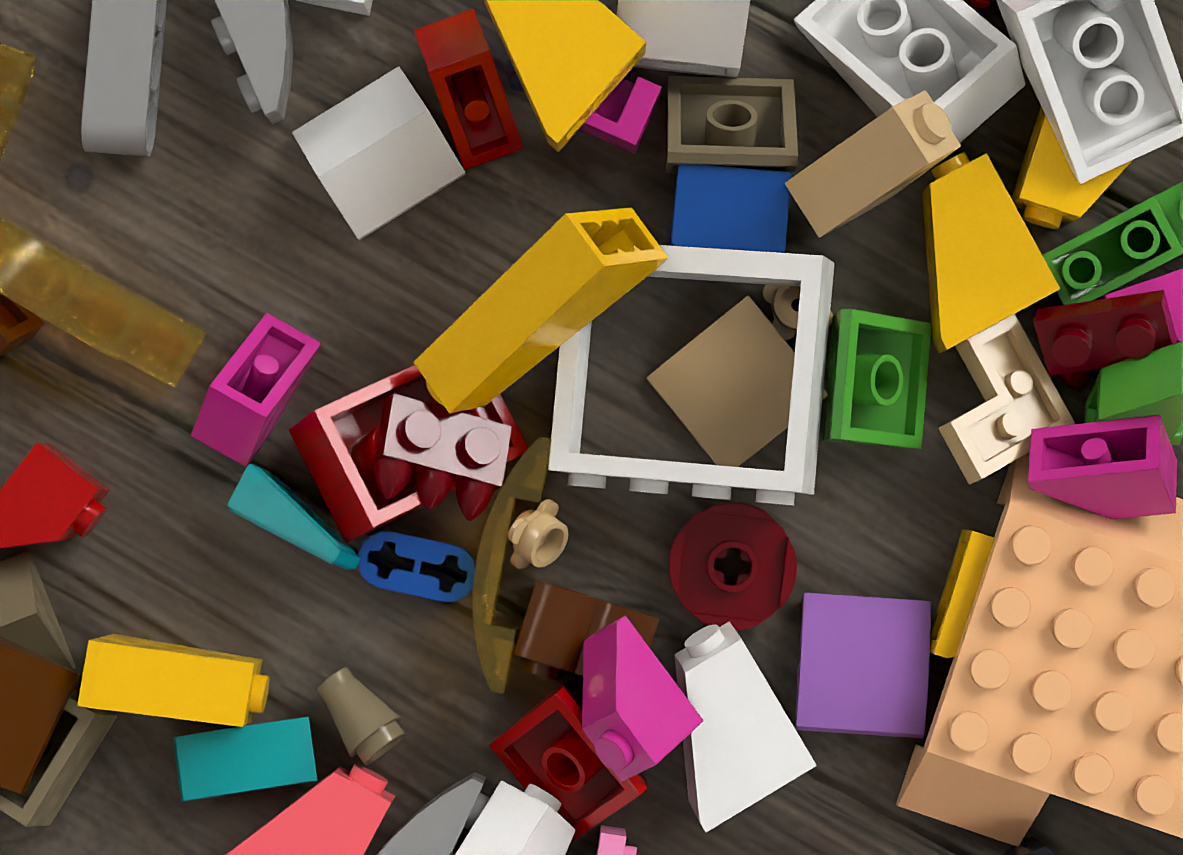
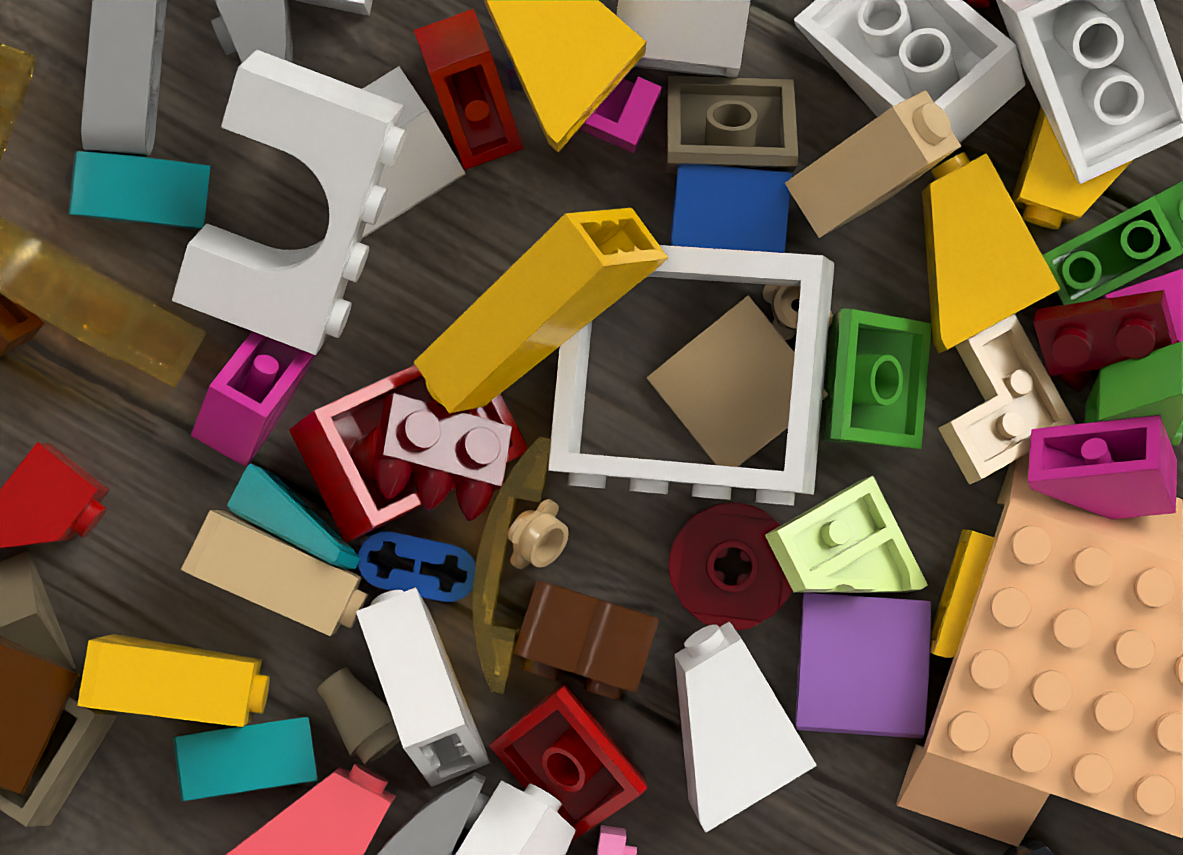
(139, 190): none -> teal slope
(274, 573): none -> tan slope
(346, 143): none -> white arch
(421, 687): none -> white slope
(631, 701): dark pink slope -> none
(847, 546): none -> yellowish green wing

